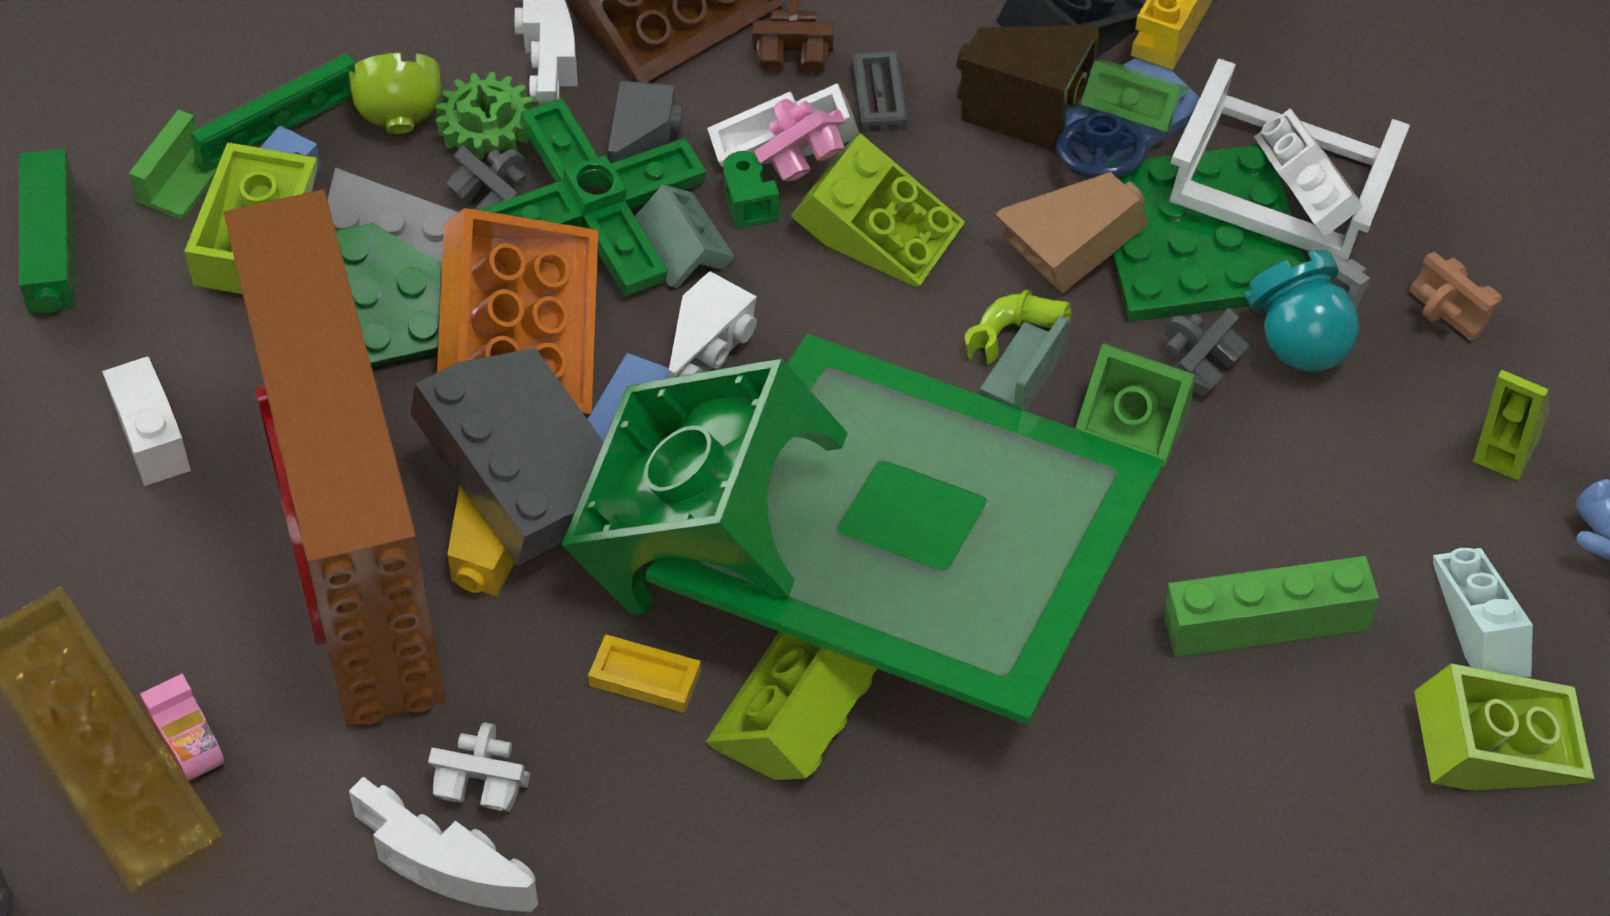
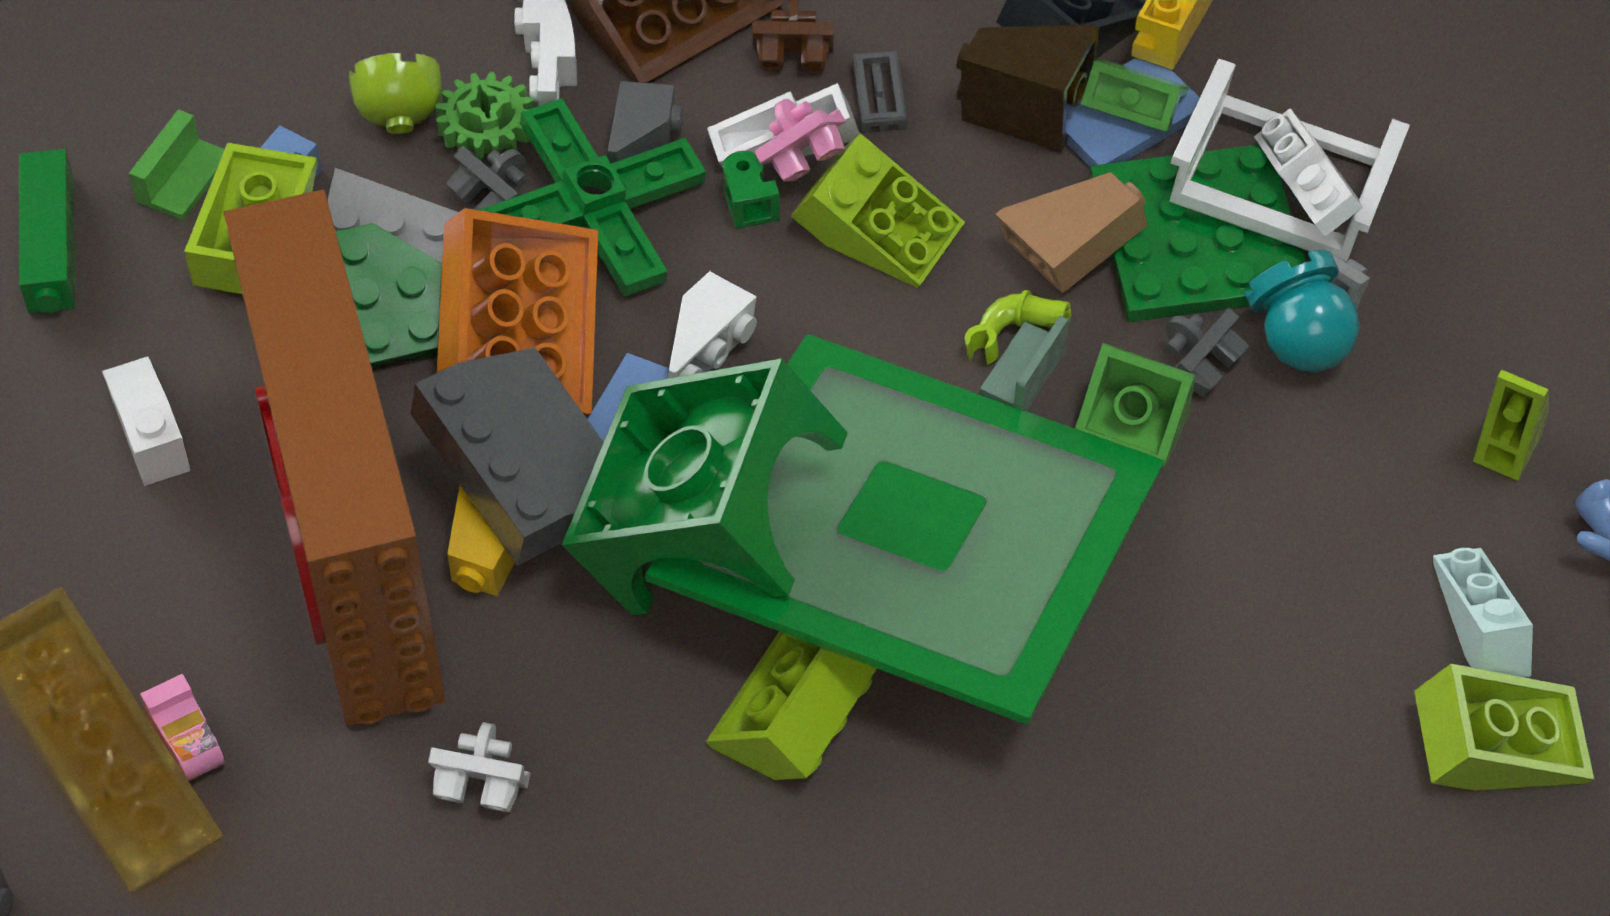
(283, 106): green tile -> none
(450, 863): white slope -> none
(644, 673): yellow tile -> none
(682, 234): sand green panel -> none
(1103, 136): dark blue piece -> none
(1270, 606): bright green brick -> none
(1453, 296): nougat hips -> none

